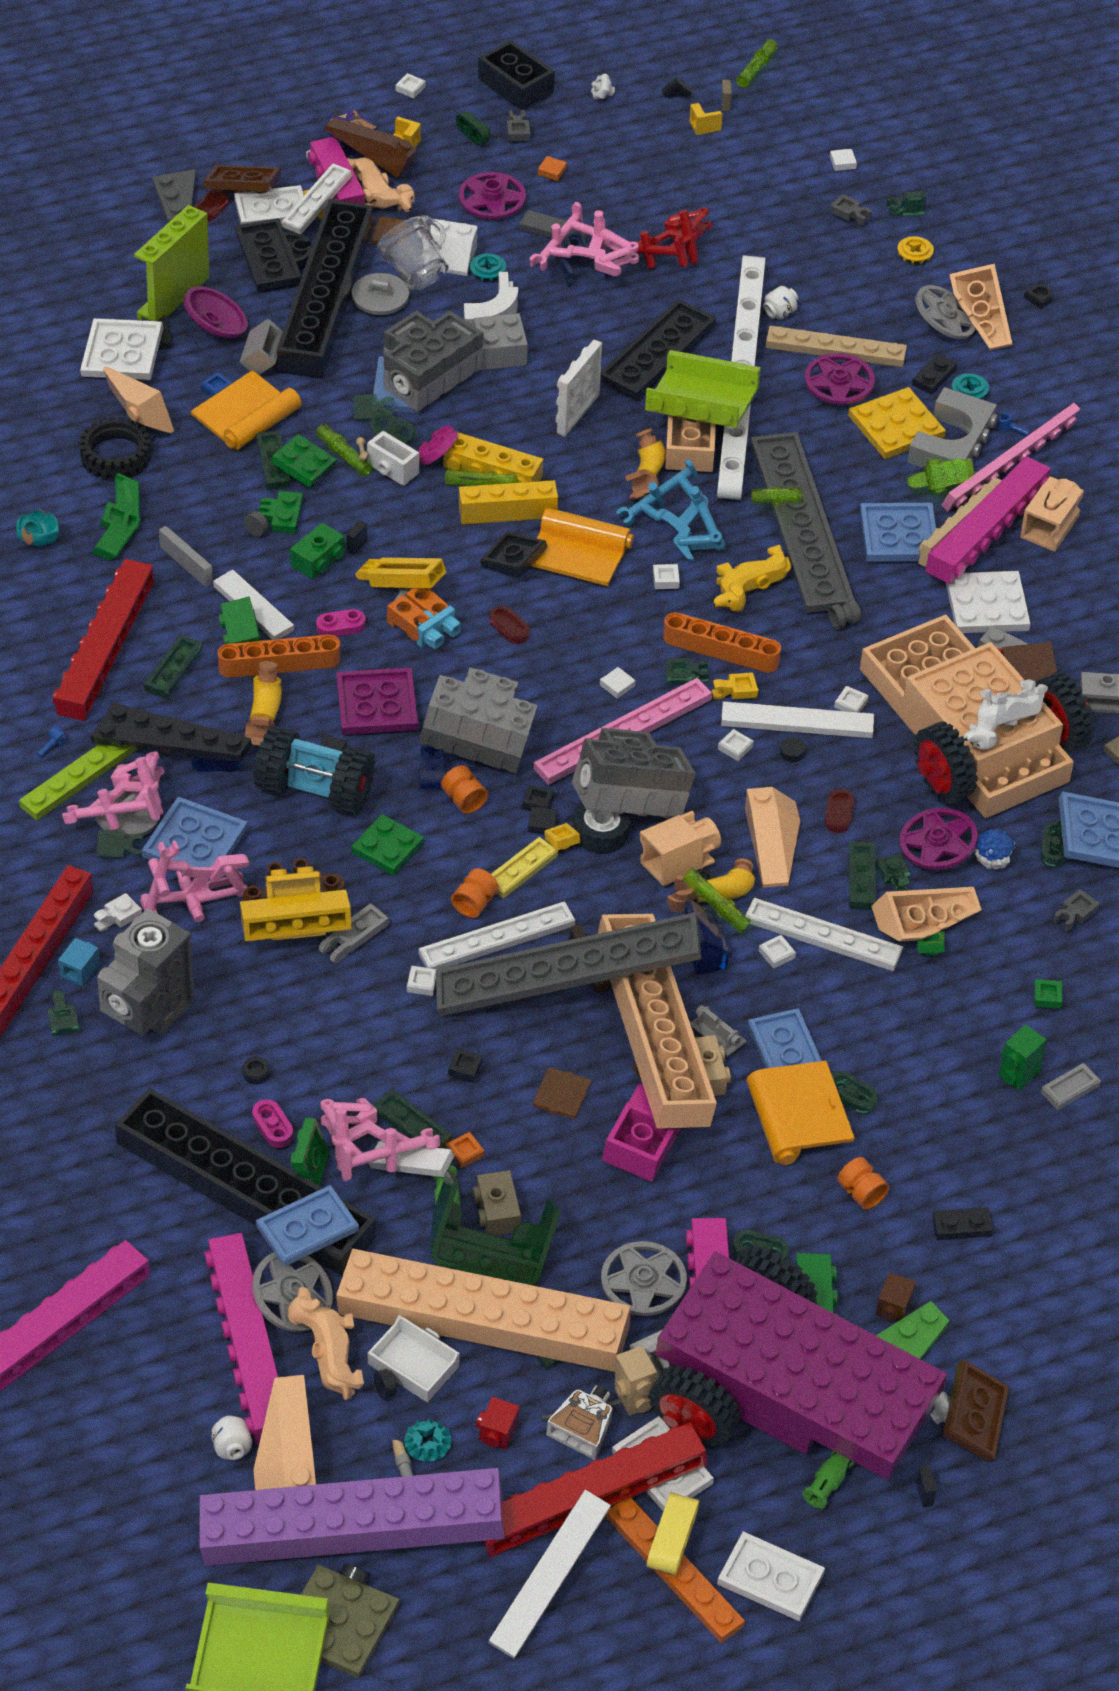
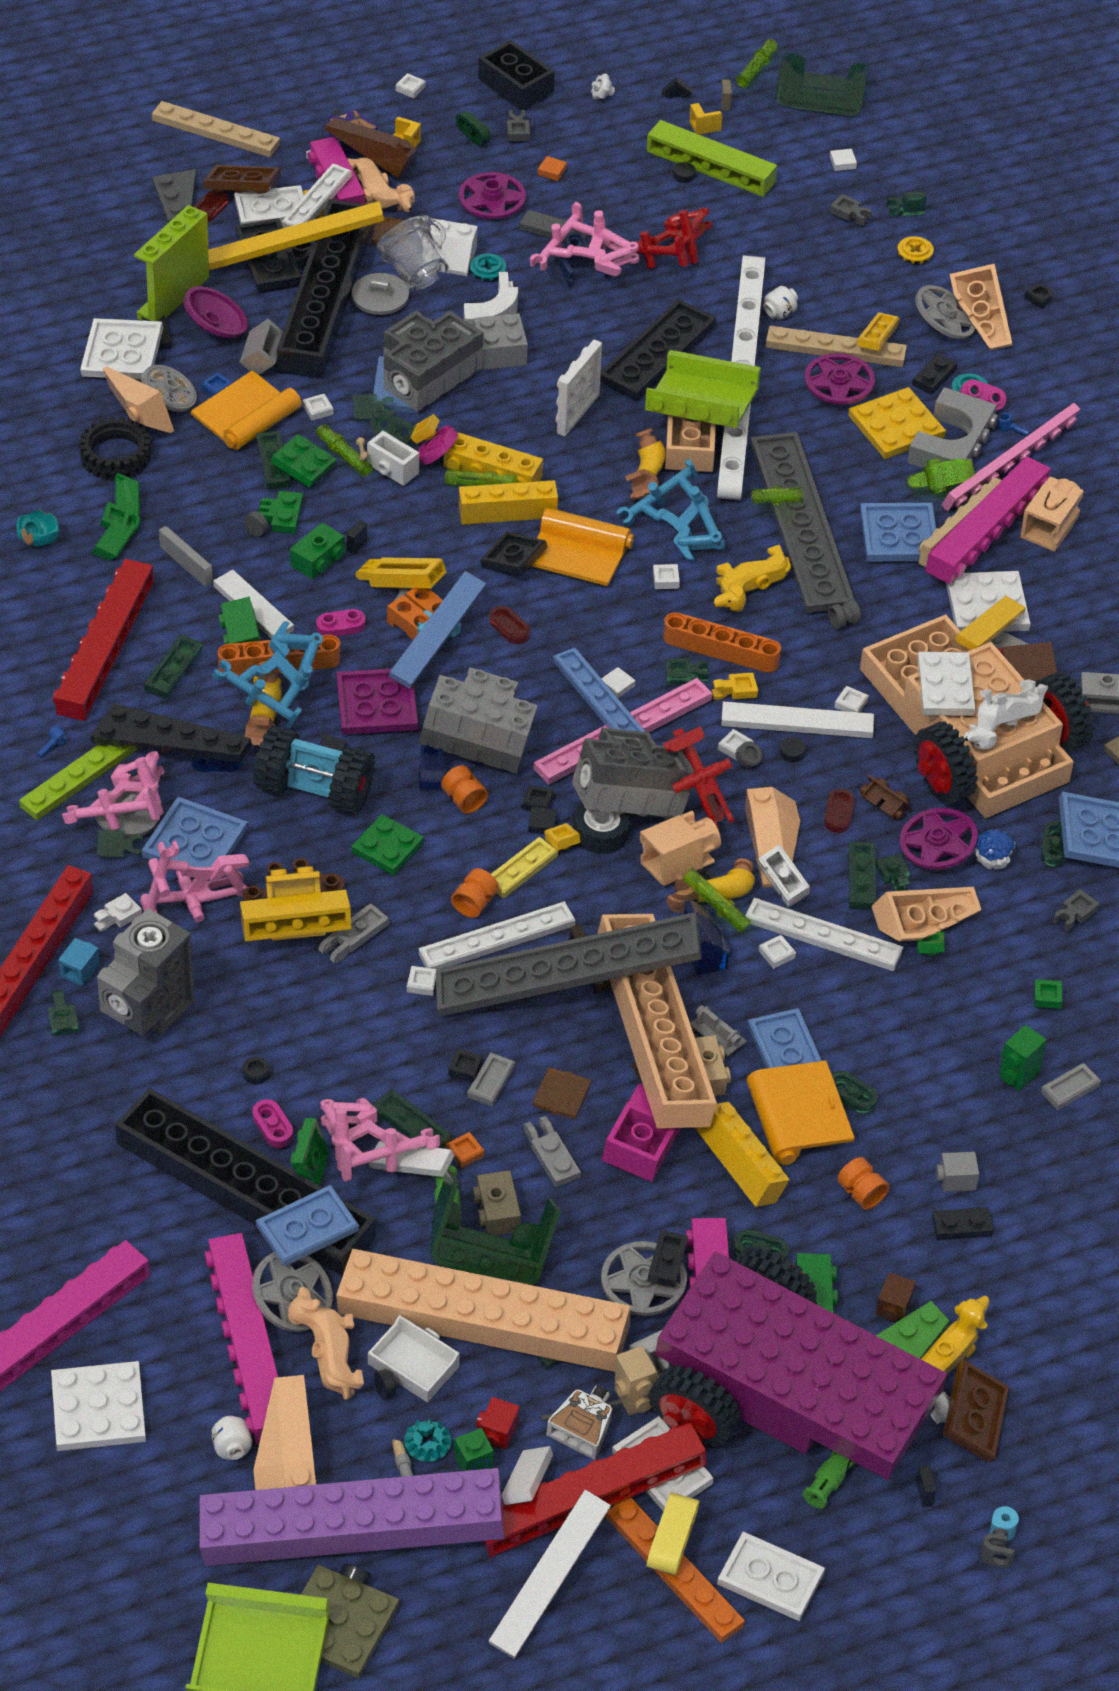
(98, 1406): none -> white plate
(175, 388): none -> light grey shield
(216, 129): none -> tan plate
(295, 235): none -> yellow tile
(299, 680): none -> dark azure piece
(318, 407): none -> white tile
(425, 429): none -> yellow plate
(437, 630): none -> medium blue tile
(473, 1451): none -> green brick
(491, 1079): none -> light grey tile
(527, 1475): none -> white tile
(552, 1153): none -> light grey hinge
(595, 691): none -> medium blue tile
(667, 1258): none -> black plate
(684, 172): none -> black tile
(703, 778): none -> red piece
(712, 158): none -> lime brick
(744, 1156): none -> yellow brick
(748, 754): none -> dark grey tile
(784, 876): none -> white brick
(821, 91): none -> clear green windscreen
(878, 331): none -> yellow tile
(894, 802): none -> reddish brown hinge
(946, 683): none -> white plate
(958, 1171): none -> light grey brick
(960, 1337): none -> yellow animal
(984, 392): none -> dark pink plate
(990, 623): none -> yellow tile
(1002, 1529): none -> leg

